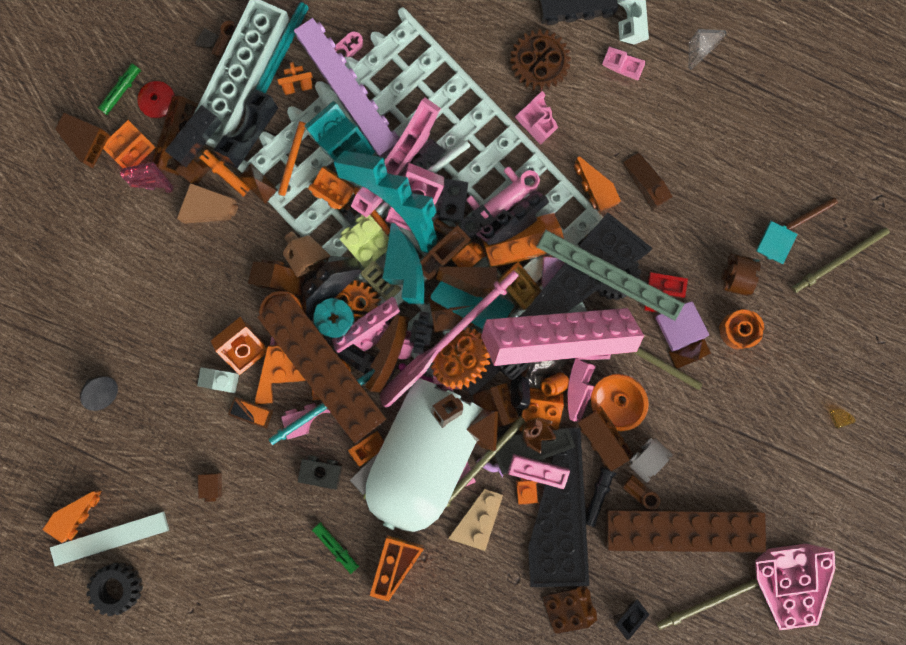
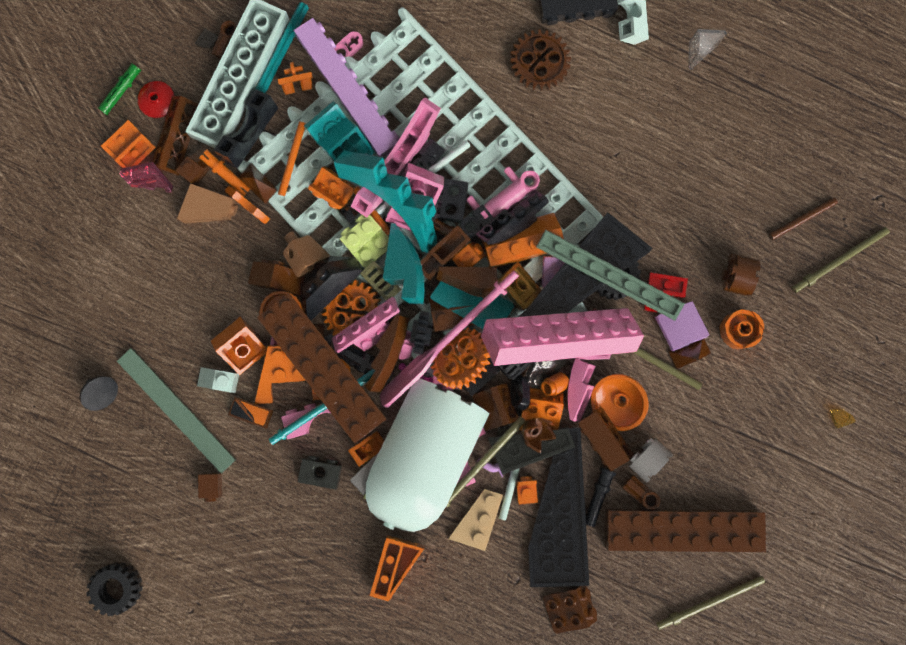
(66, 520): orange slope -> none
(82, 138): reddish brown slope -> none
(109, 538): light aqua tile -> none
(176, 410): none -> sand green tile
(193, 136): black brick -> none
(247, 205): none -> orange tile
(326, 326): teal plate -> none
(335, 548): green pin -> none
(448, 403): reddish brown brick -> none
(484, 429): reddish brown slope -> none
(508, 494): none -> light aqua bar
(537, 119): bright pink slope -> none
(538, 471): bright pink tile -> none
(600, 189): orange slope -> none
(623, 64): bright pink slope -> none
(631, 619): black slope -> none
(647, 181): reddish brown slope -> none
(776, 242): teal piece -> none
(795, 583): bright pink wedge -> none

